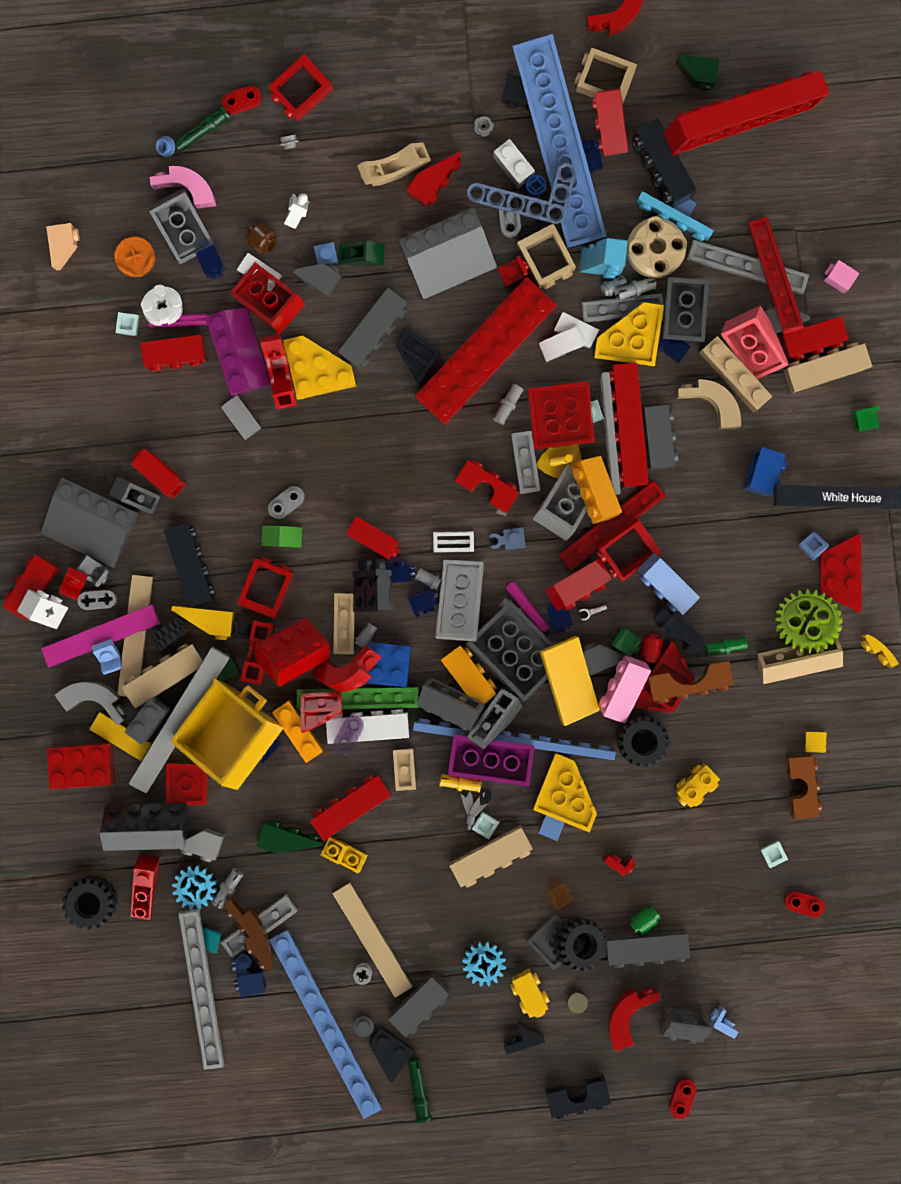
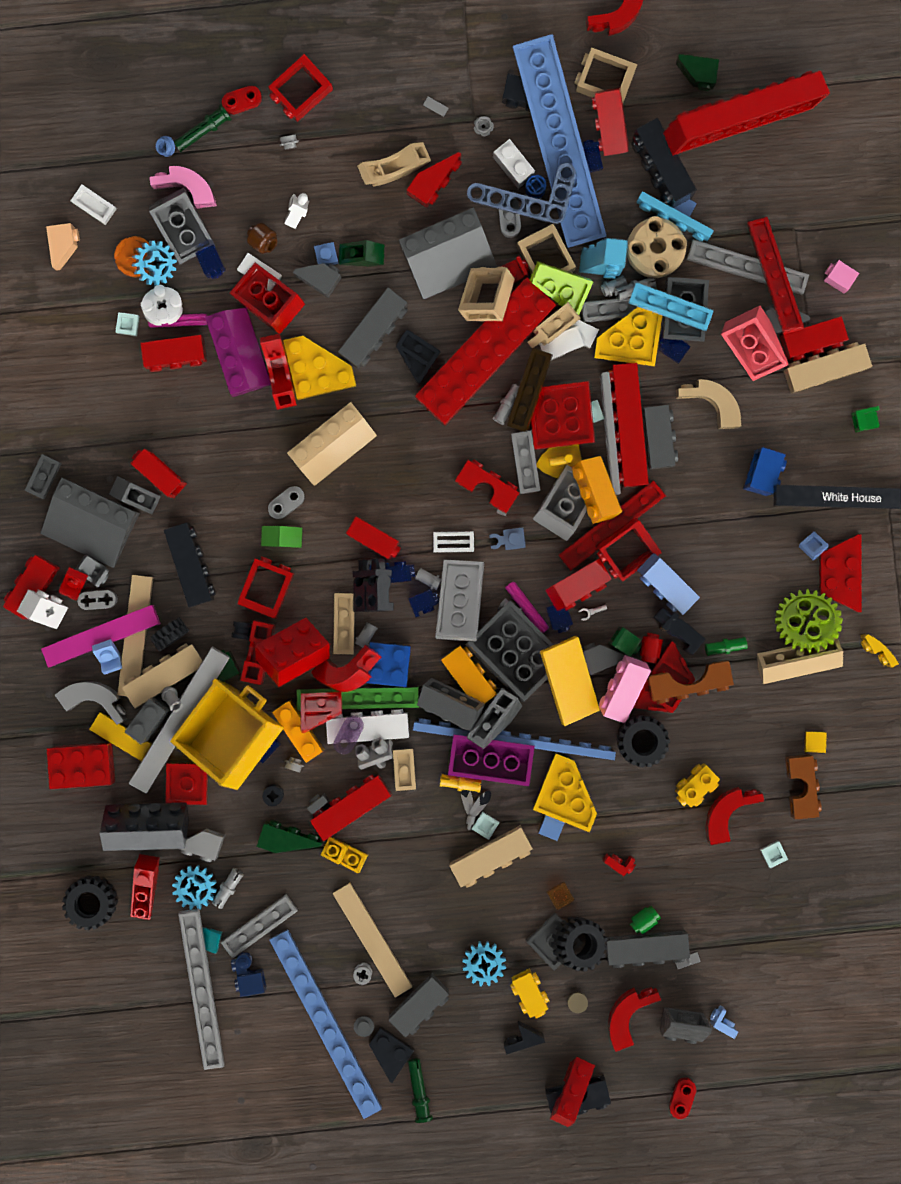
(43, 476): none -> dark grey plate
(93, 204): none -> white tile
(154, 255): none -> medium azure gear
(170, 696): none -> light grey pin
(211, 621): yellow slope -> none
(241, 417): light grey tile -> none
(257, 938): reddish brown slope -> none
(273, 791): none -> black wheel
(294, 764): none -> light grey plate
(317, 802): none -> dark grey plate
(332, 444): none -> tan slope
(375, 754): none -> light grey hips
(435, 106): none -> light grey piece
(486, 311): none -> tan window
(529, 390): none -> dark brown plate
(554, 325): none -> tan hinge
(561, 285): none -> lime wing
(571, 1098): none -> red arch
(671, 306): none -> medium azure plate
(694, 958): none -> light grey piece
(721, 810): none -> red arch
(735, 374): tan brick -> none
(805, 903): red plate -> none

